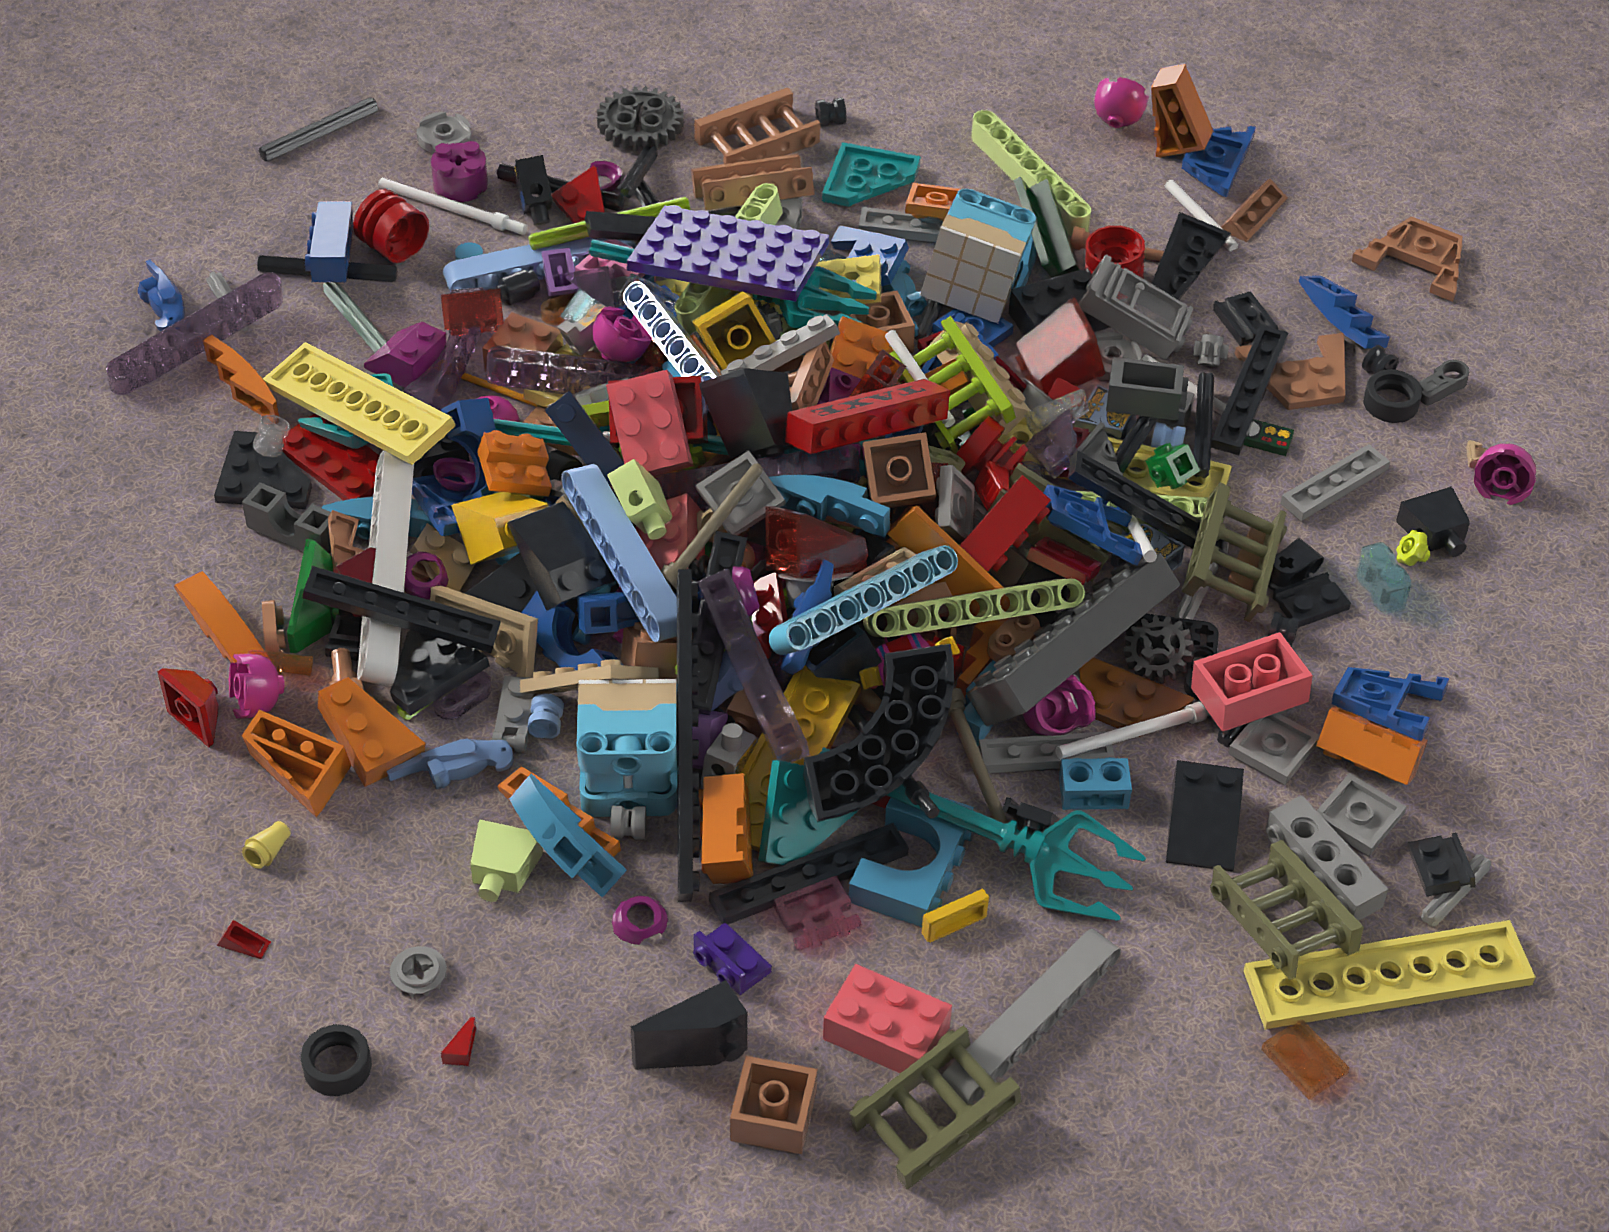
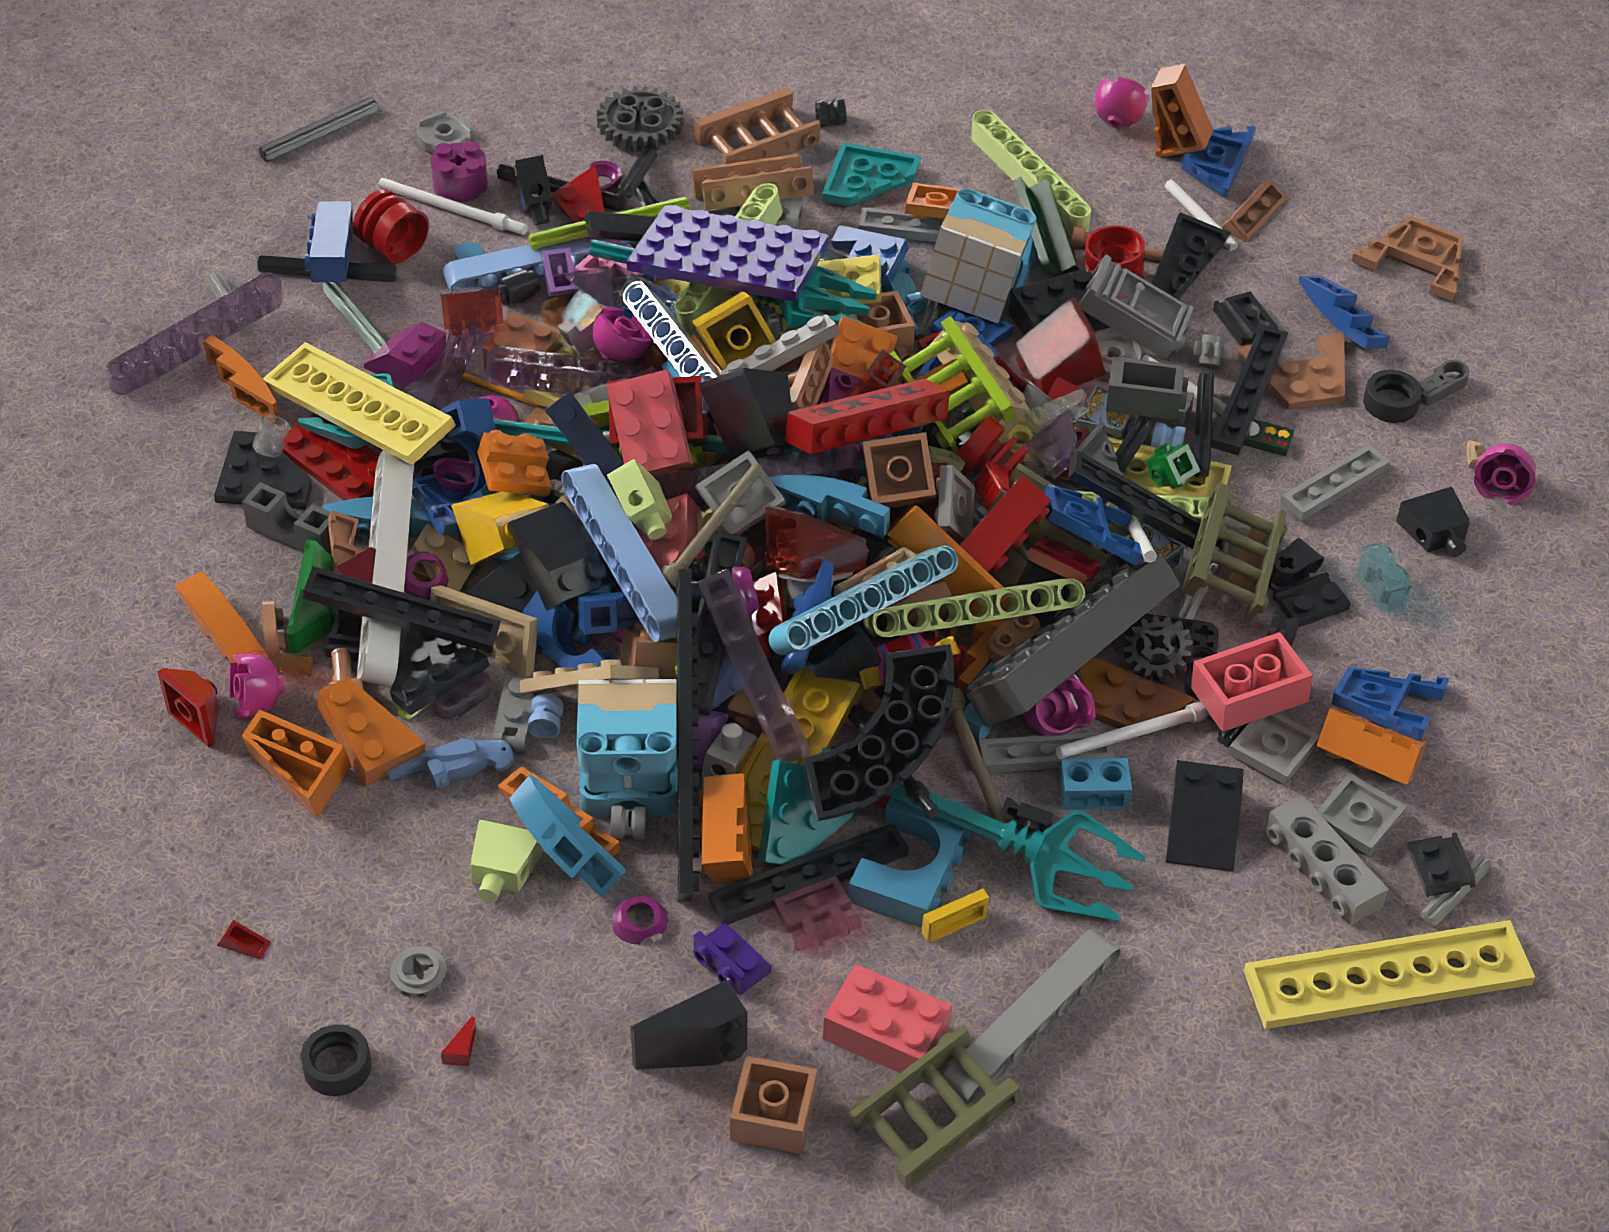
(163, 297): blue animal -> none
(264, 846): light yellow cone -> none
(912, 366): white bar -> none
(1303, 887): olive fence -> none
(1305, 1059): clear orange plate -> none
(1379, 360): black wheel -> none
(1413, 548): neon yellow piece -> none

